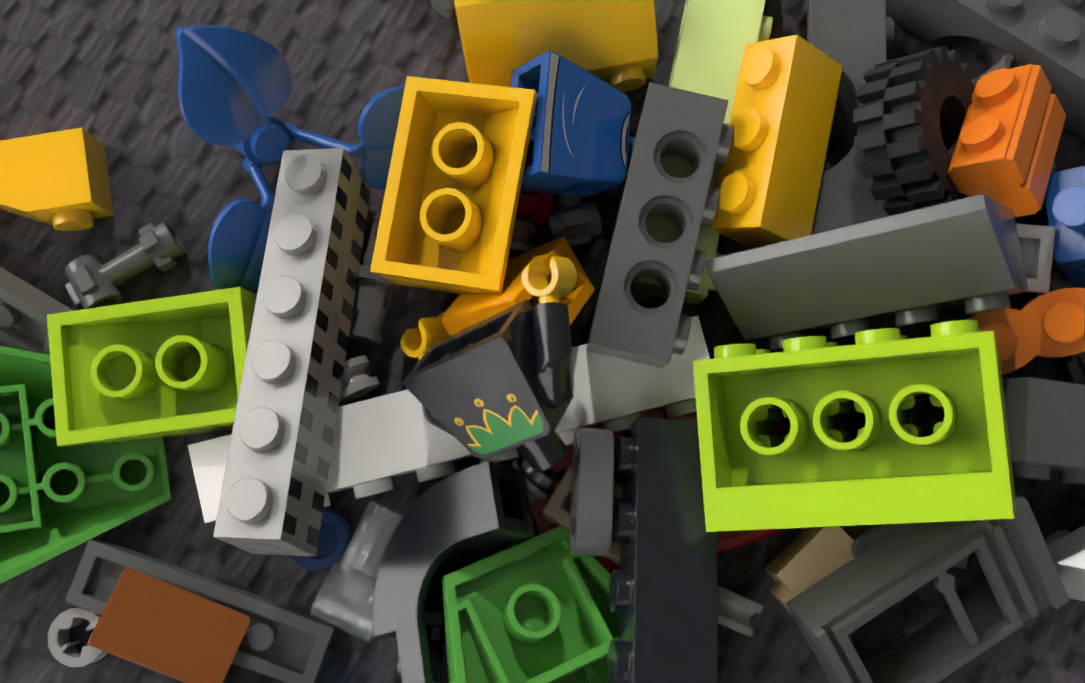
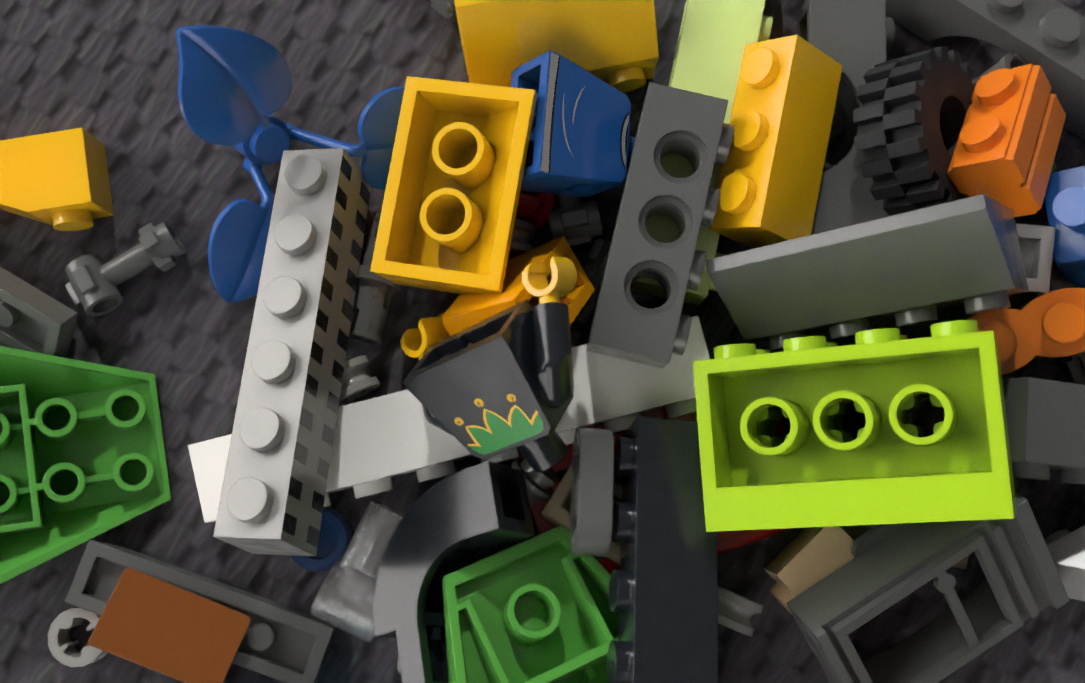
(149, 366): lime slope -> none

